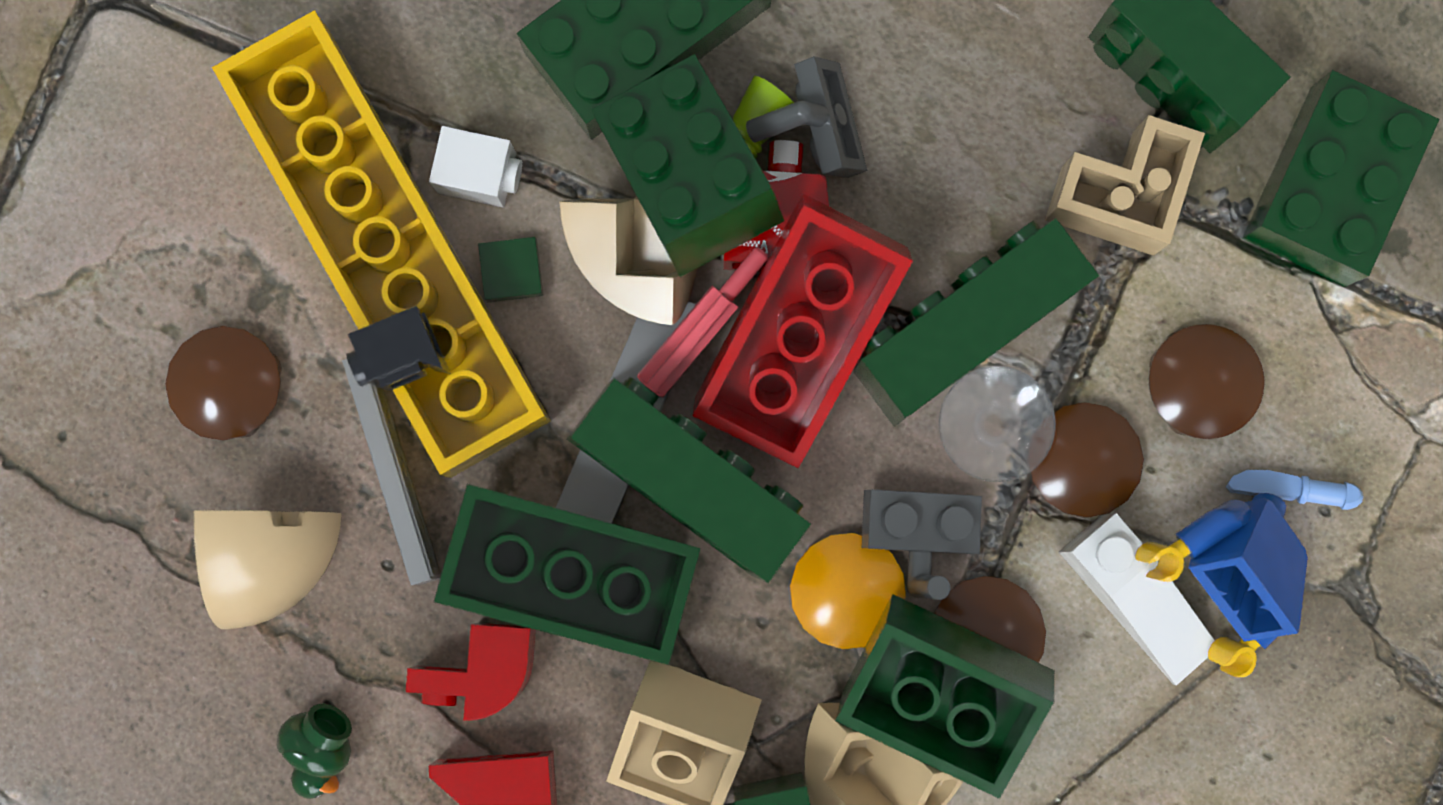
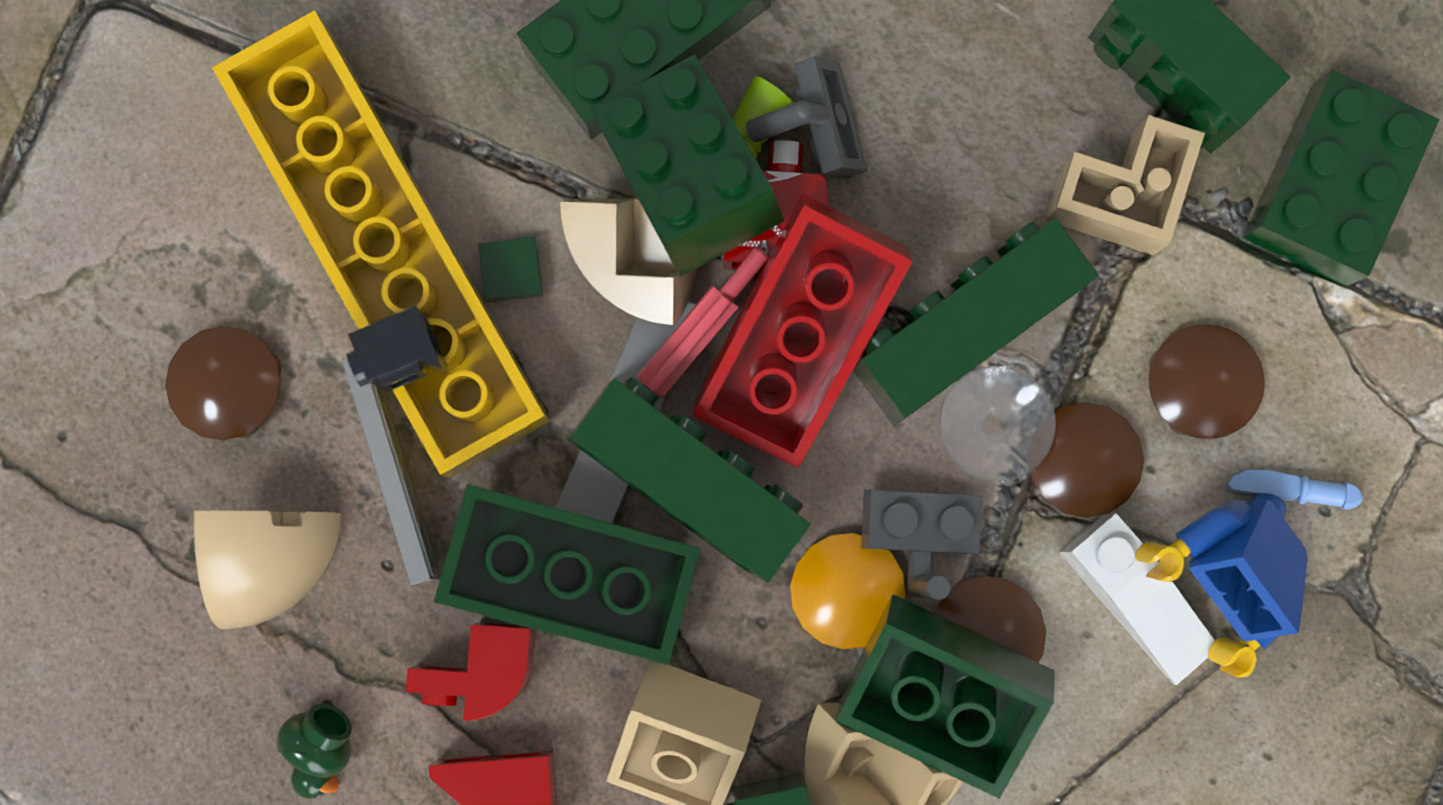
(475, 167): white brick -> none

